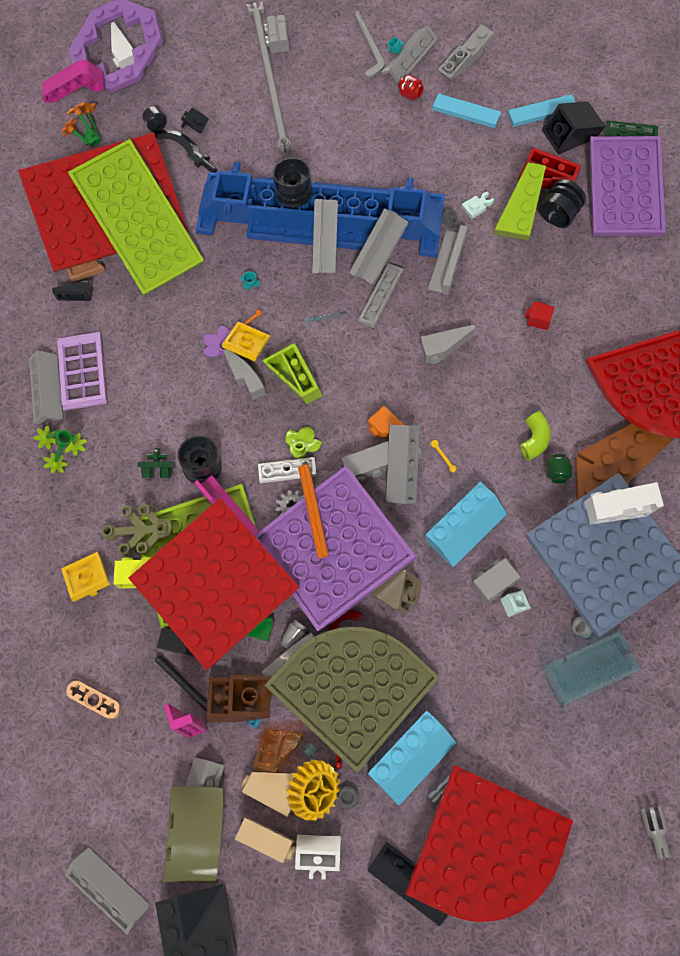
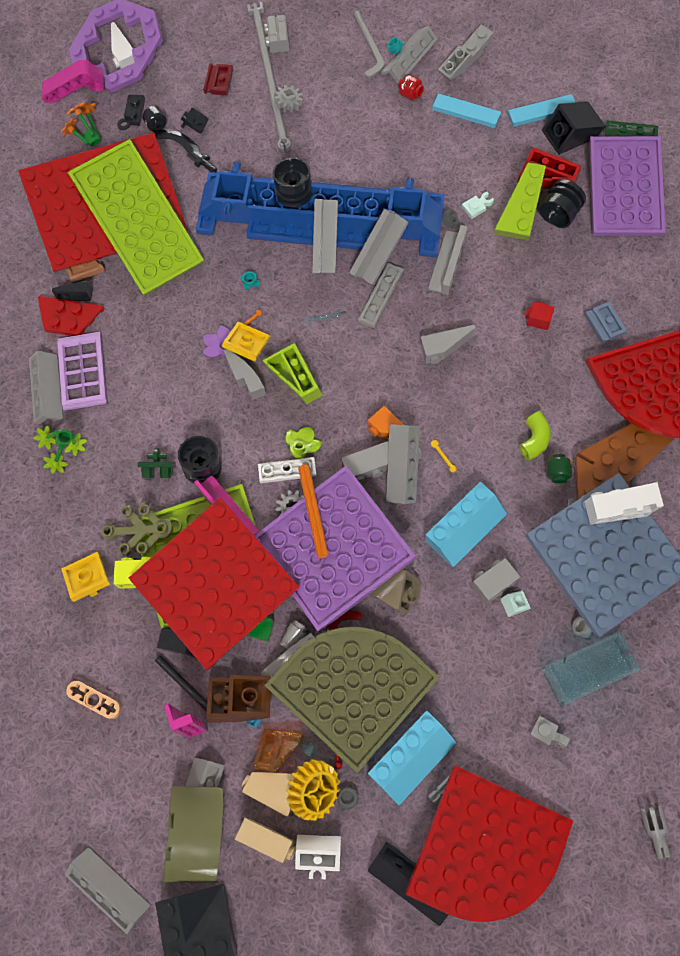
(67, 316): none -> red wing
(133, 111): none -> black hinge
(218, 79): none -> dark red plate
(288, 98): none -> light grey gear
(546, 732): none -> light grey plate
(605, 322): none -> sand blue plate

